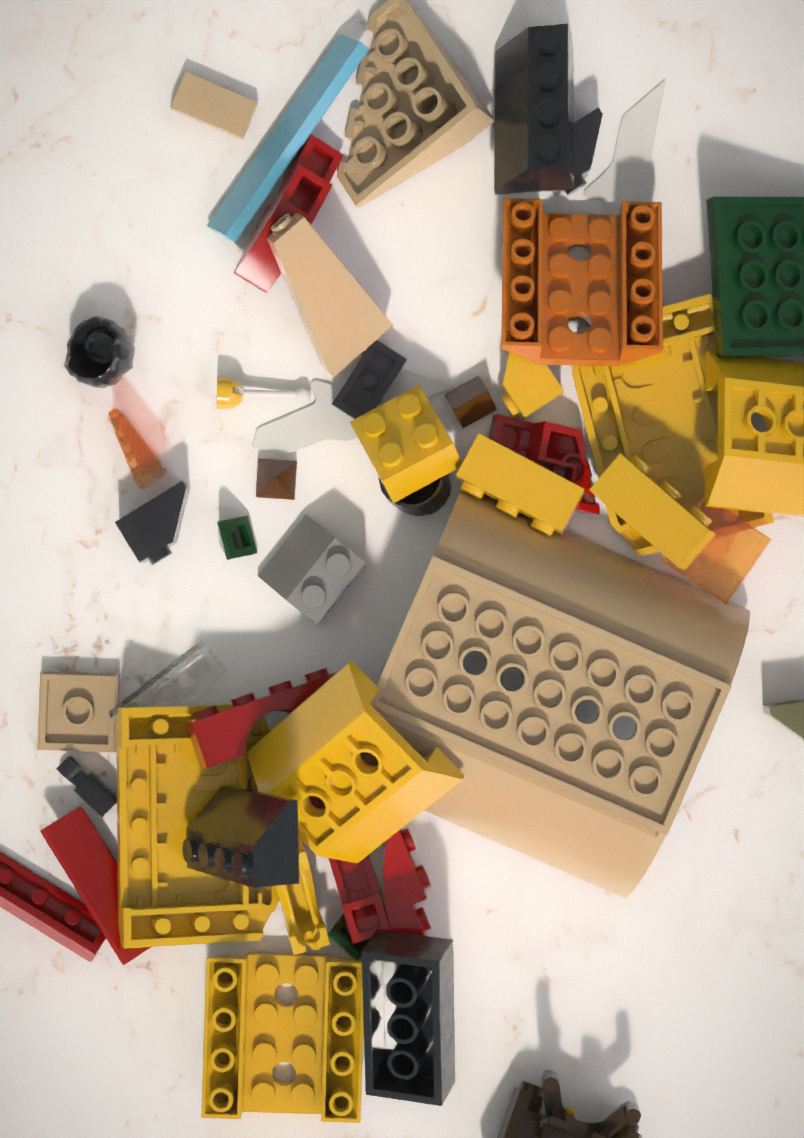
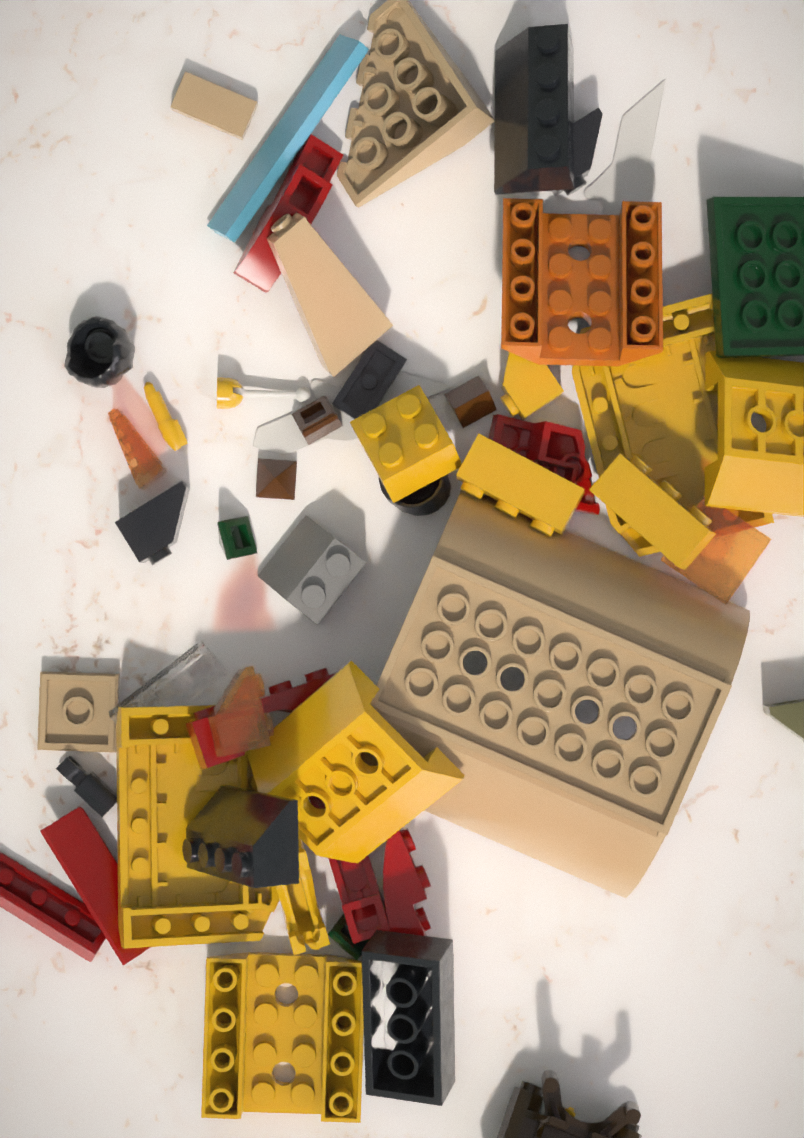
(169, 427): none -> yellow piece
(239, 718): none -> clear orange slope
(317, 419): none -> reddish brown slope

